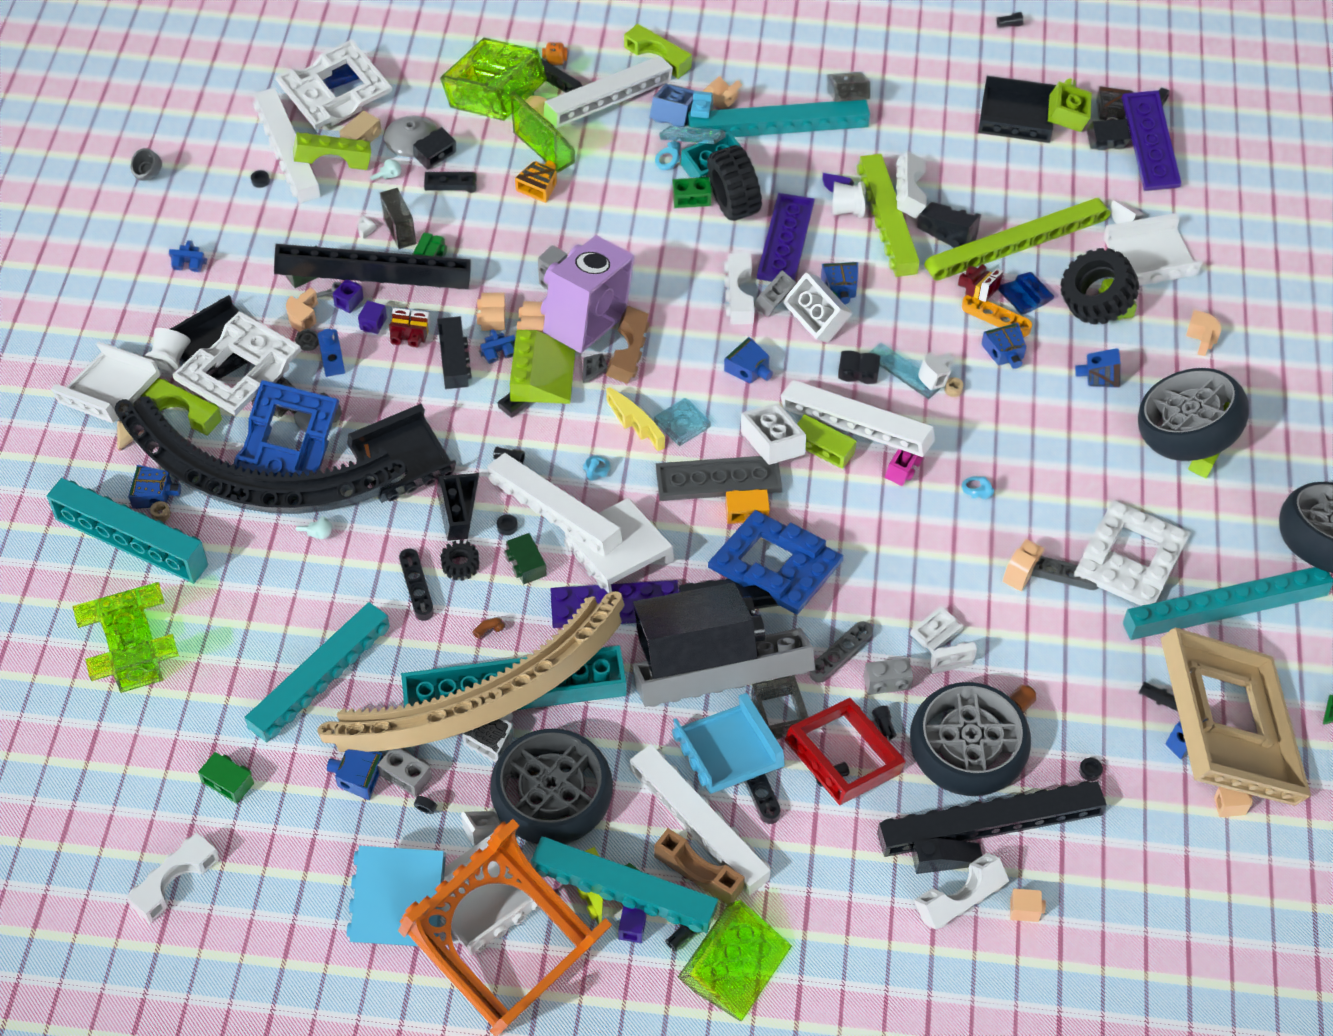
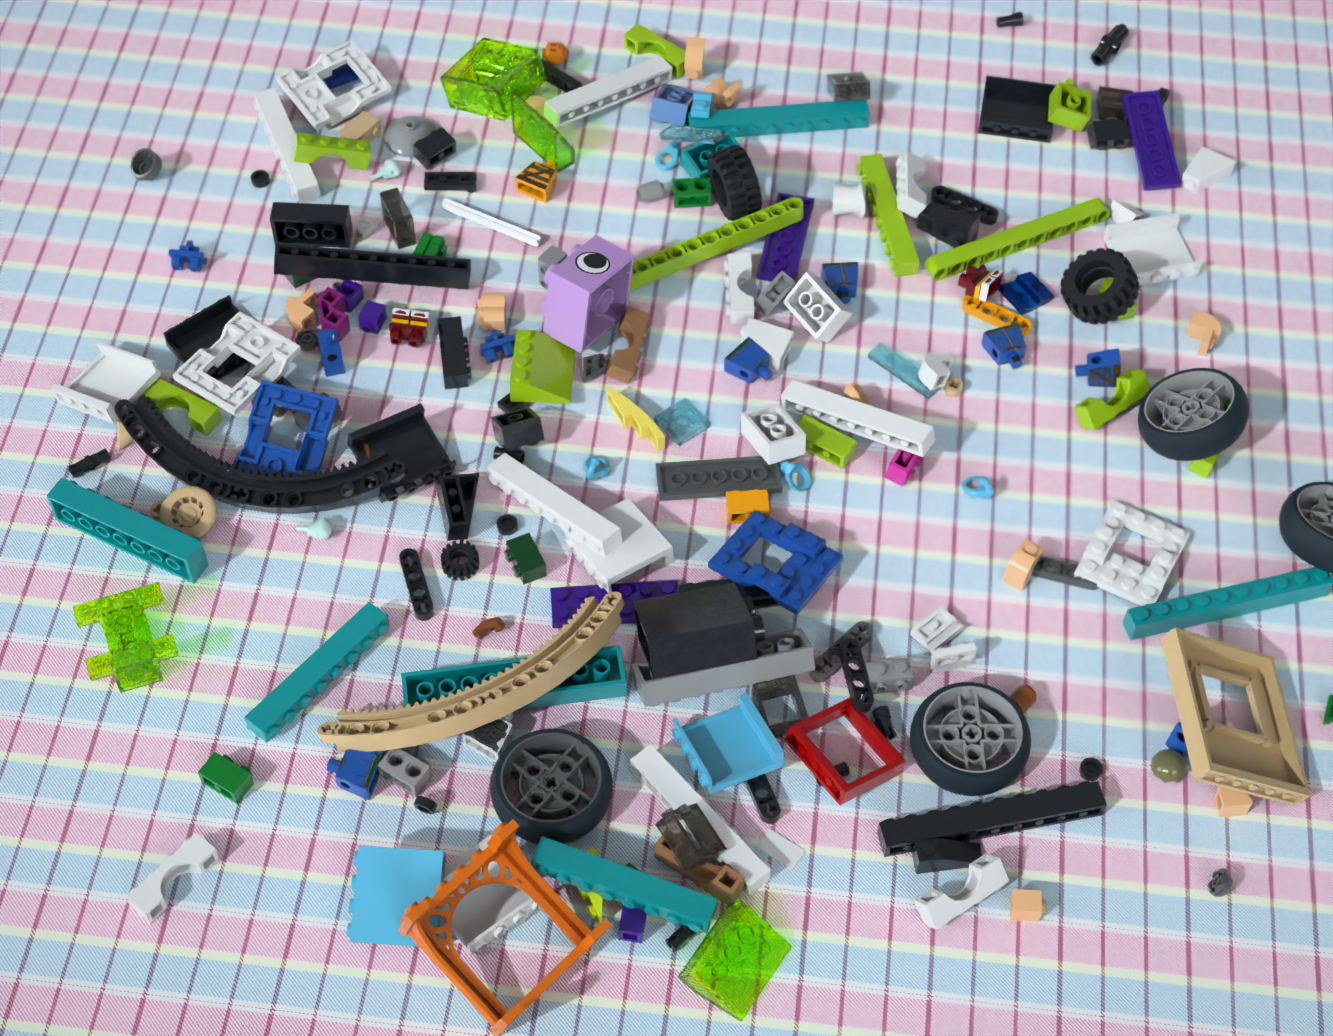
(89, 462): none -> black pin
(150, 487): blue torso -> none
(168, 348): white hat -> none
(191, 518): none -> tan wheel
(311, 224): none -> black brick
(331, 312): none -> magenta brick
(479, 824): white slope -> none
(491, 222): none -> white axle
(517, 429): none -> black brick
(531, 316): light nougat brick -> none
(650, 191): none -> light grey brick
(680, 841): none -> clear smoke window
(694, 57): none -> light nougat brick
(716, 241): none -> lime beam
(771, 338): none -> white slope
(780, 849): none -> white sticker
(787, 470): none -> medium azure piece
(828, 180): dark purple brick -> none
(855, 392): none -> light nougat hair
(856, 675): none -> black beam
(859, 367): black brick -> none
(966, 202): none -> black beam
(1109, 44): none -> black piece
(1129, 389): none -> lime arch
(1161, 696): black pin -> none
(1169, 766): none -> olive hair
(1206, 170): none -> white slope
(1220, 883): none -> dark grey plate

